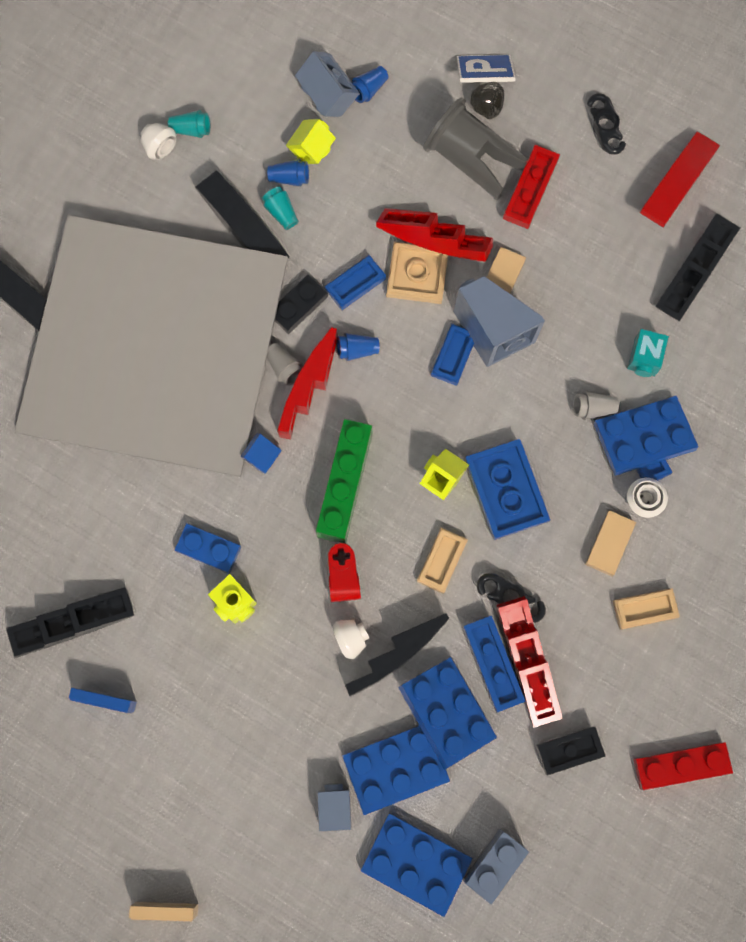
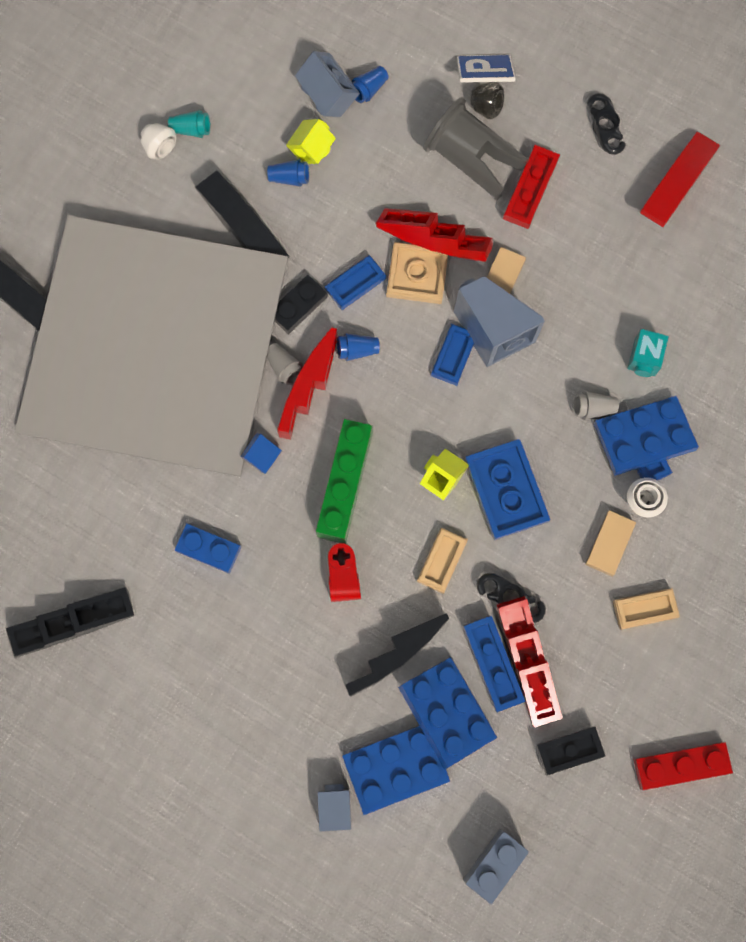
(102, 700): blue tile -> none
(163, 911): tan tile -> none
(232, 601): neon yellow brick -> none
(280, 207): teal cone -> none
(350, 637): white cone -> none
(416, 864): blue plate -> none
(697, 267): black slope -> none

